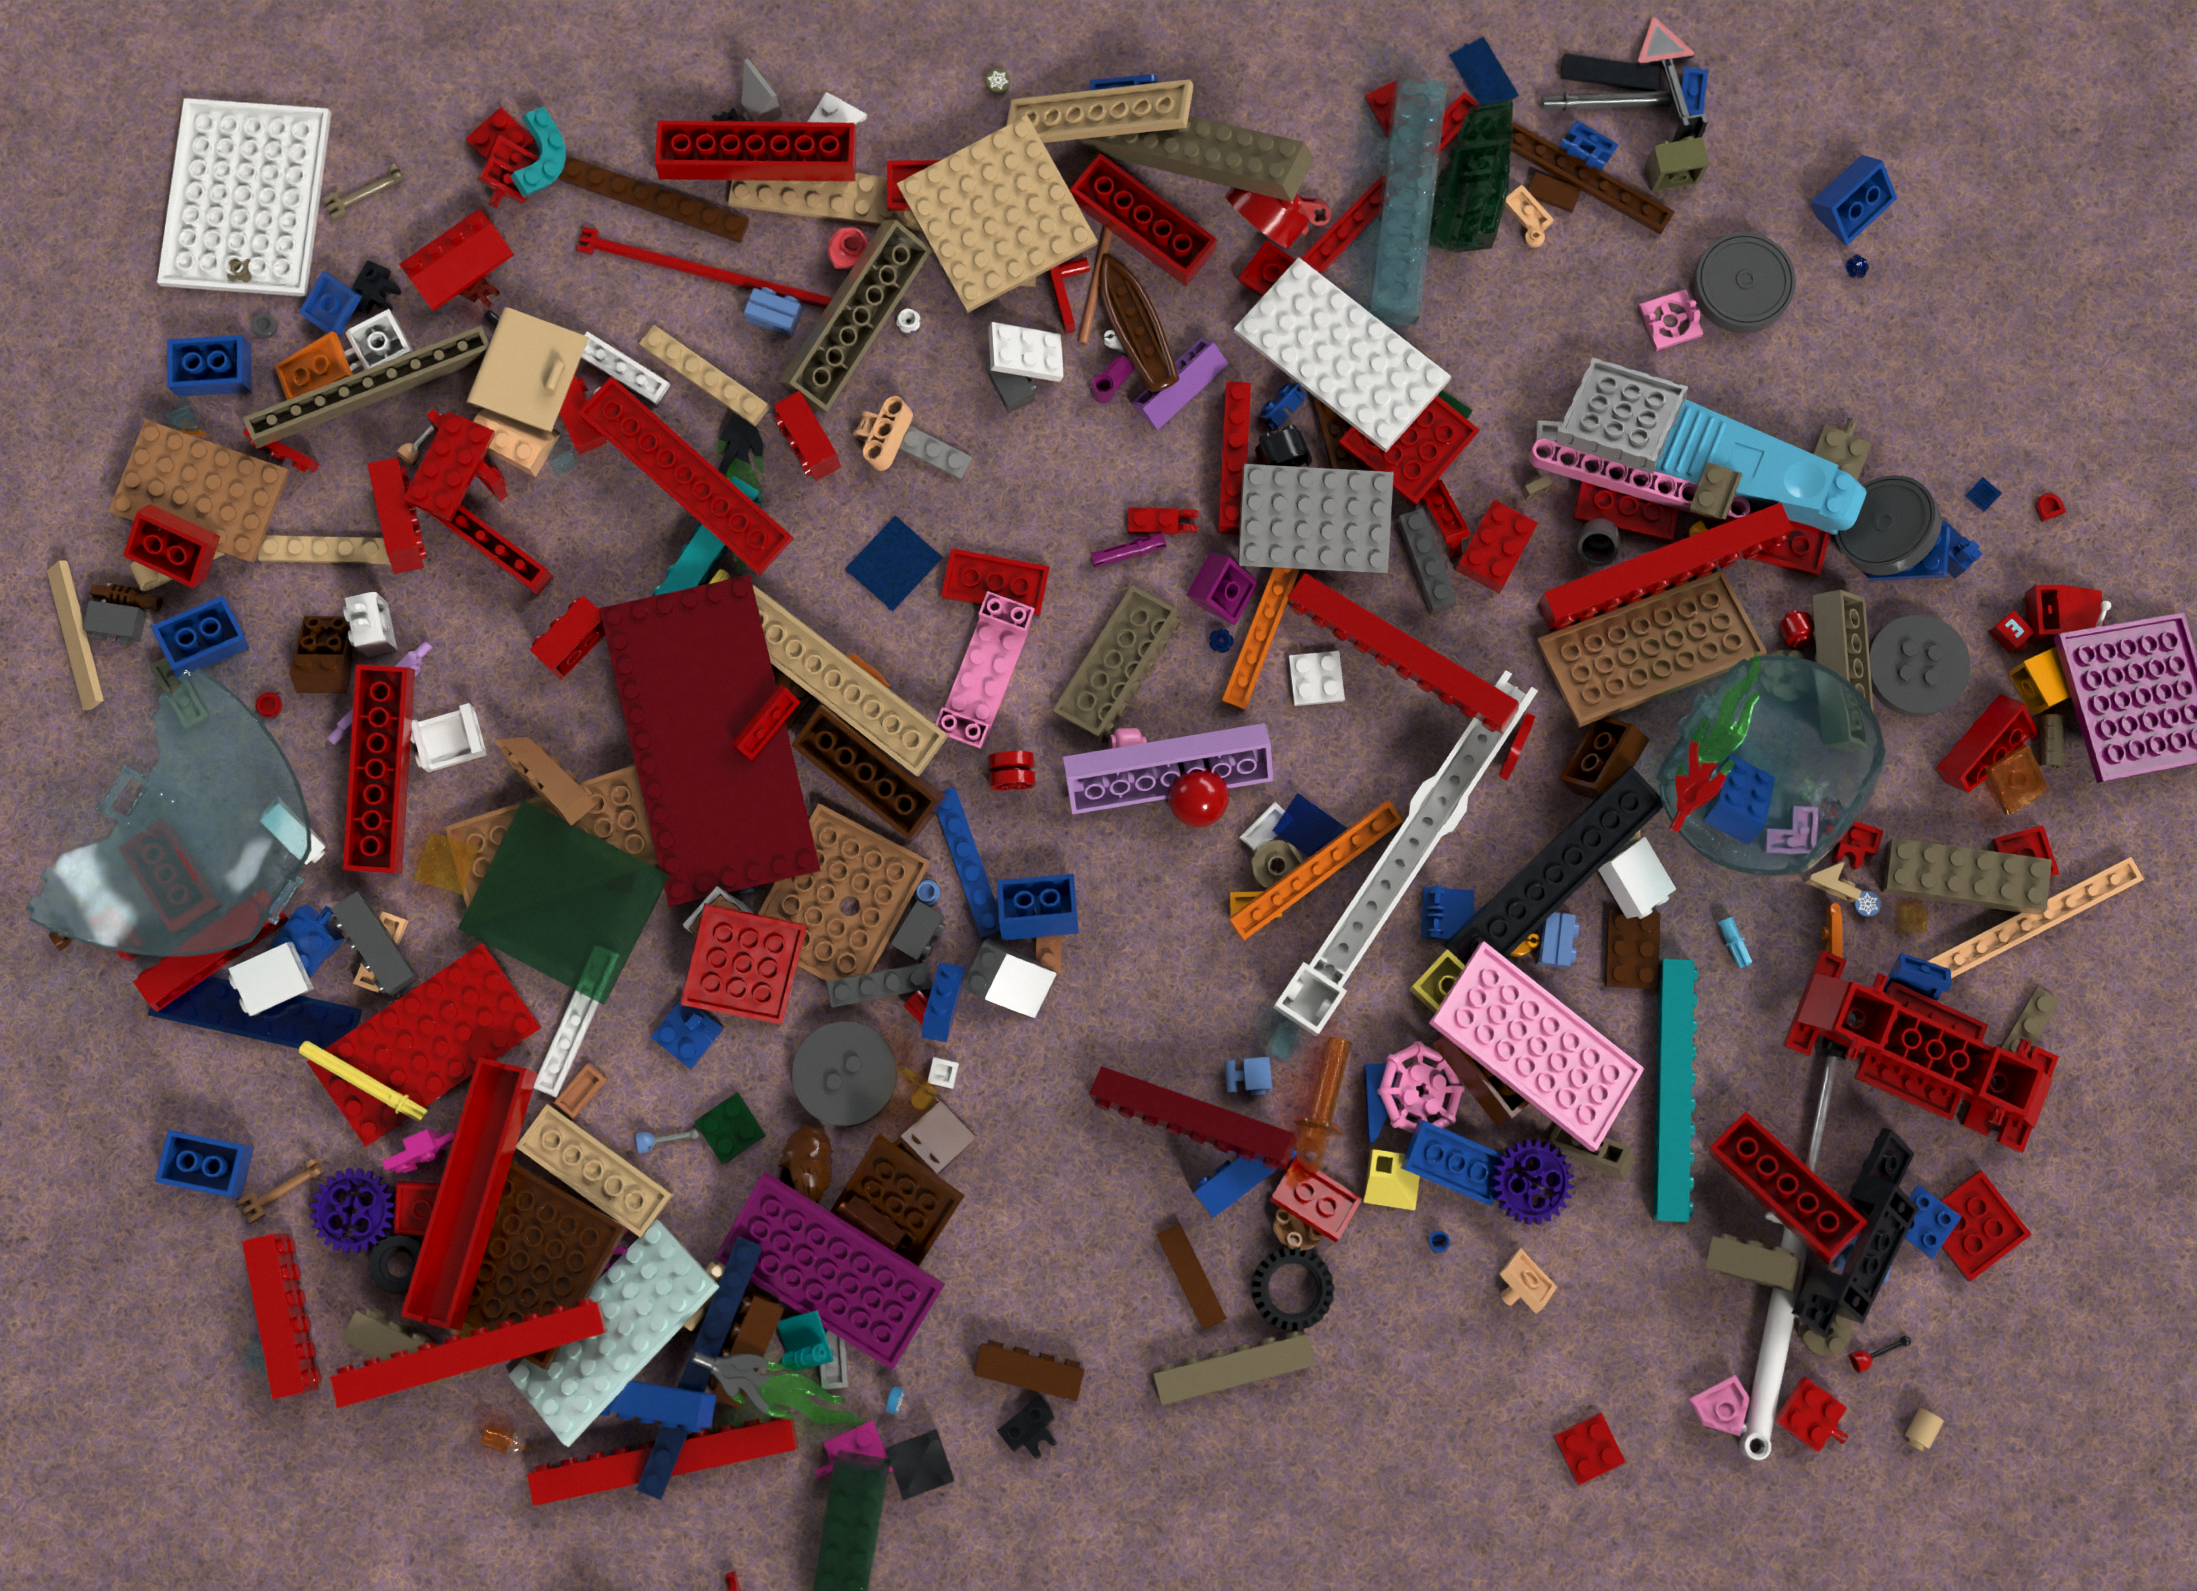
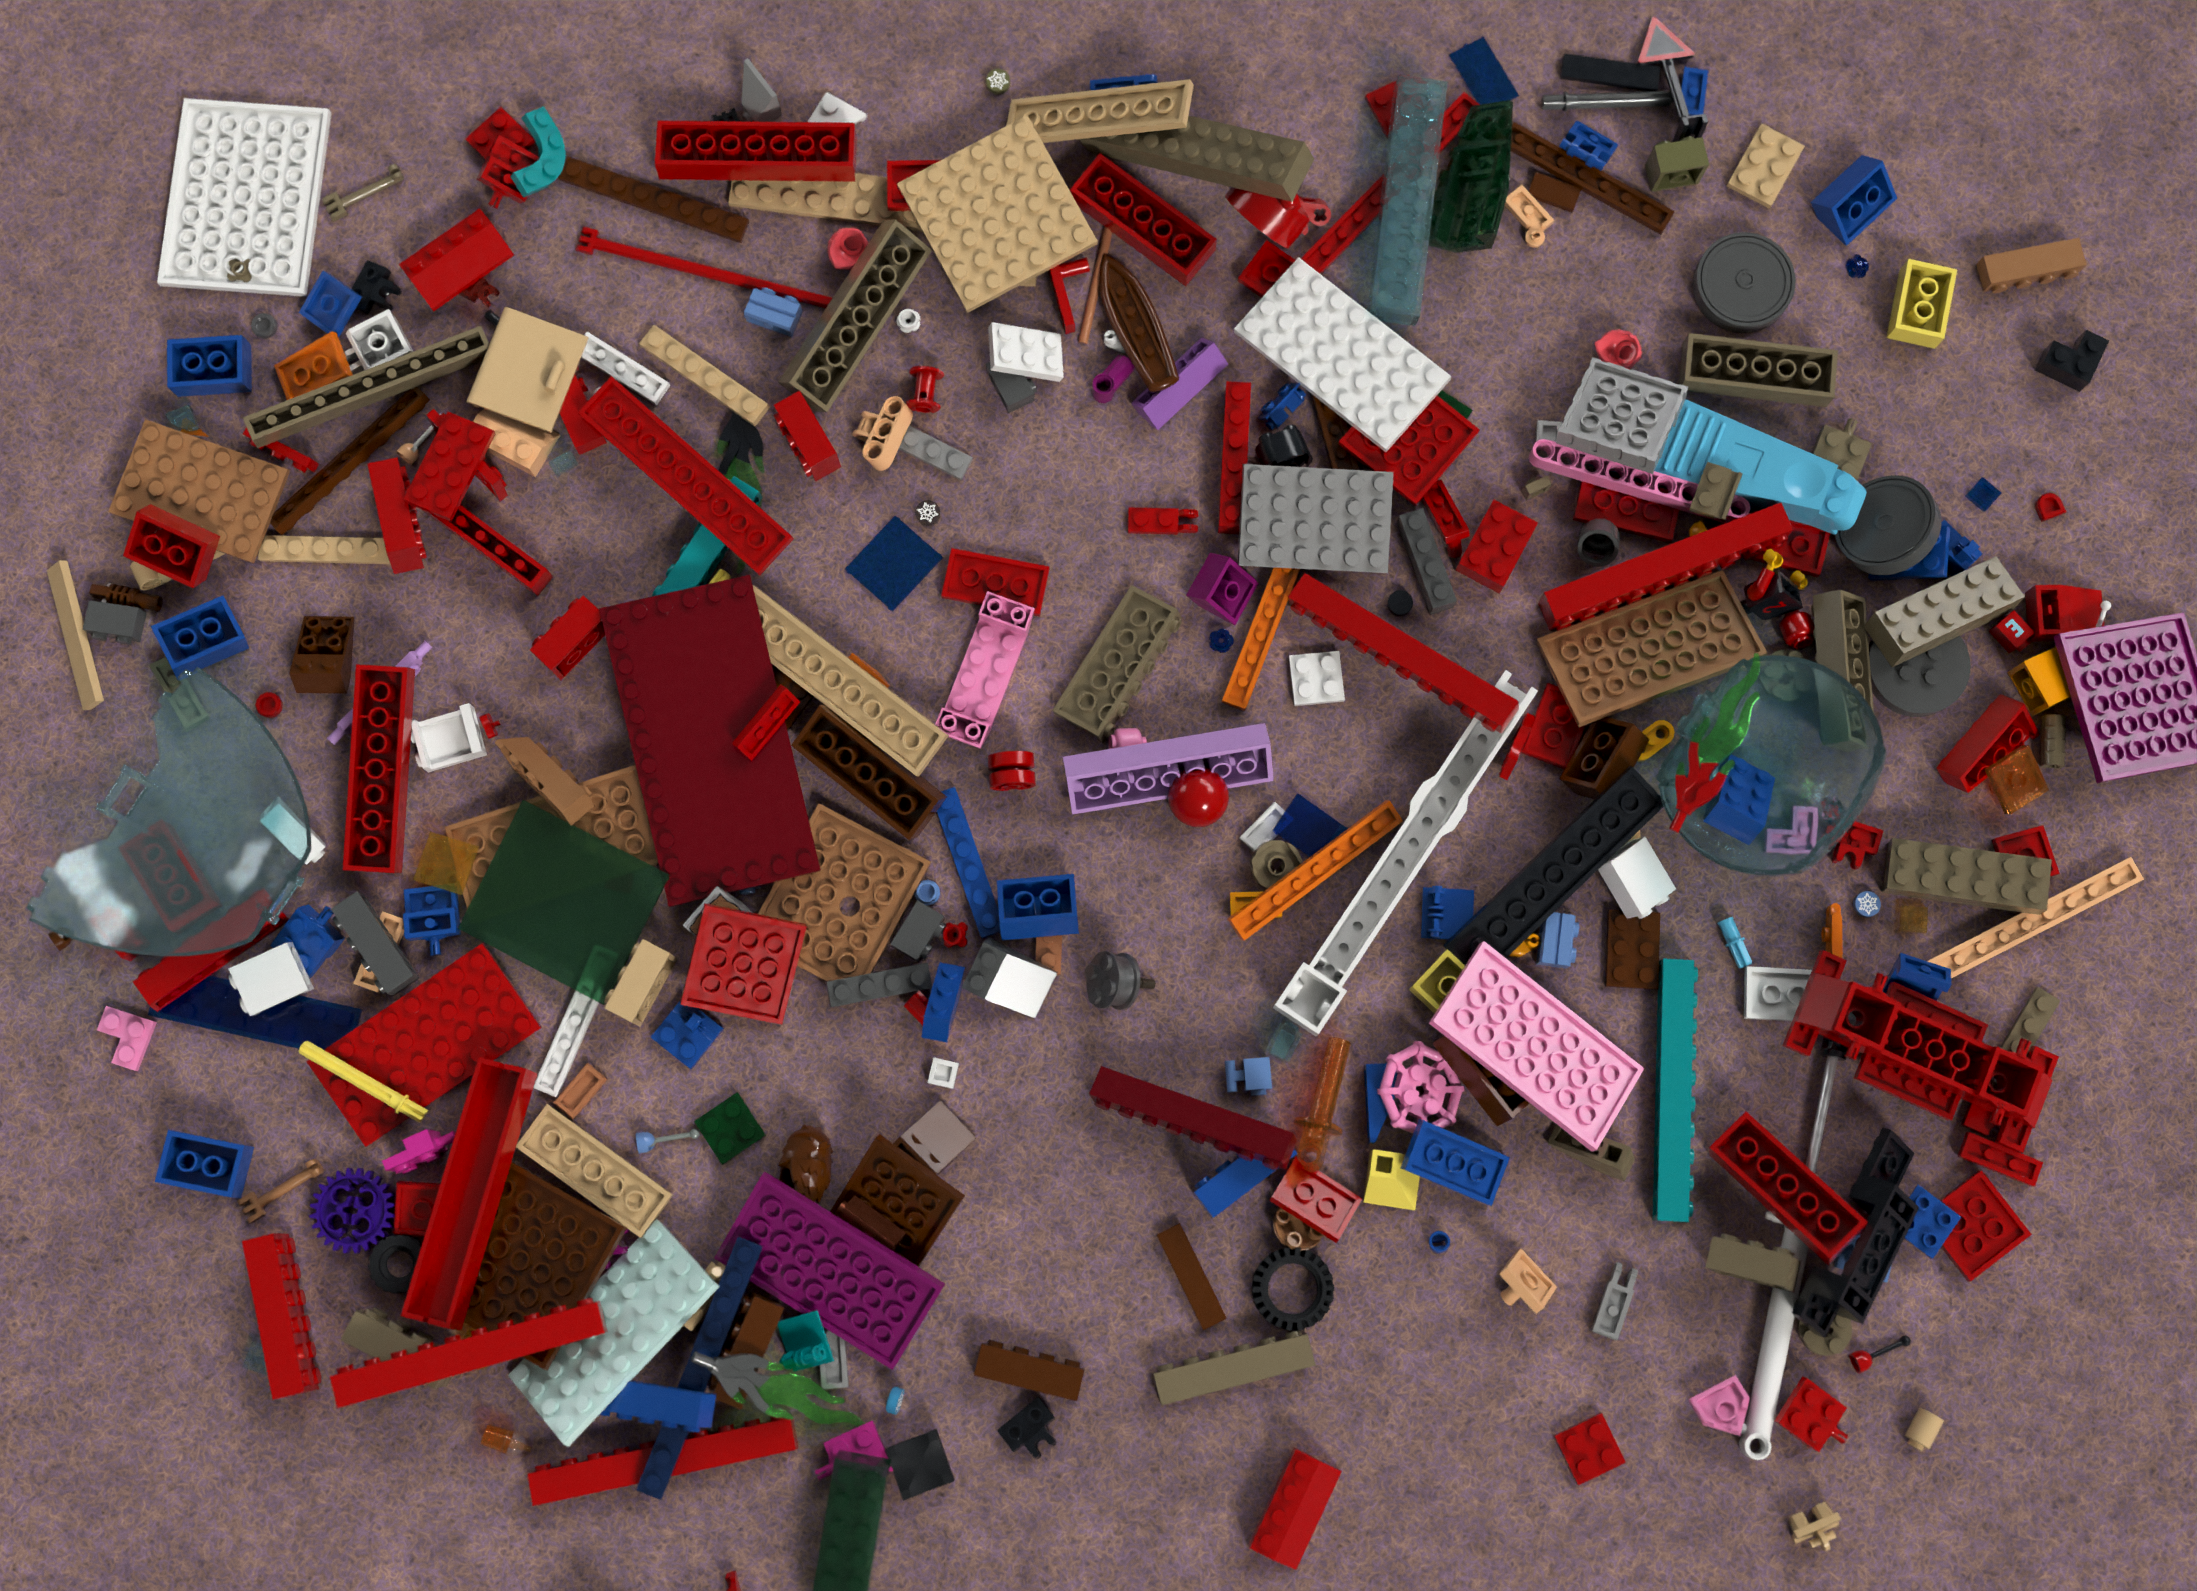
(133, 1034): none -> bright pink plate
(348, 459): none -> reddish brown plate
(370, 624): white hinge -> none
(431, 916): none -> blue plate
(489, 725): none -> red piece
(640, 982): none -> tan brick
(844, 1074): dark grey brick -> none
(924, 387): none -> red hose
(924, 1095): clear yellow hinge -> none
(927, 513): none -> clear smoke tile
(950, 930): none -> red plate
(1114, 980): none -> flat silver wheel
(1131, 549): magenta pin -> none
(1294, 1509): none -> red slope
(1400, 603): none -> black tile
(1519, 1201): dark purple gear -> none
(1554, 730): none -> red tile
(1614, 1304): none -> light grey hinge
(1619, 348): none -> coral hair
(1655, 743): none -> light orange plate
(1682, 299): bright pink piece -> none
(1758, 370): none -> dark tan brick
(1765, 166): none -> tan plate
(1772, 591): none -> torso
(1773, 992): none -> white plate
(1825, 1520): none -> tan hips
(1828, 881): tan slope -> none
(1922, 303): none -> light yellow brick
(1943, 611): none -> dark tan brick
(2000, 1159): none -> red plate
(2031, 265): none -> medium nougat brick
(2073, 365): none -> black brick

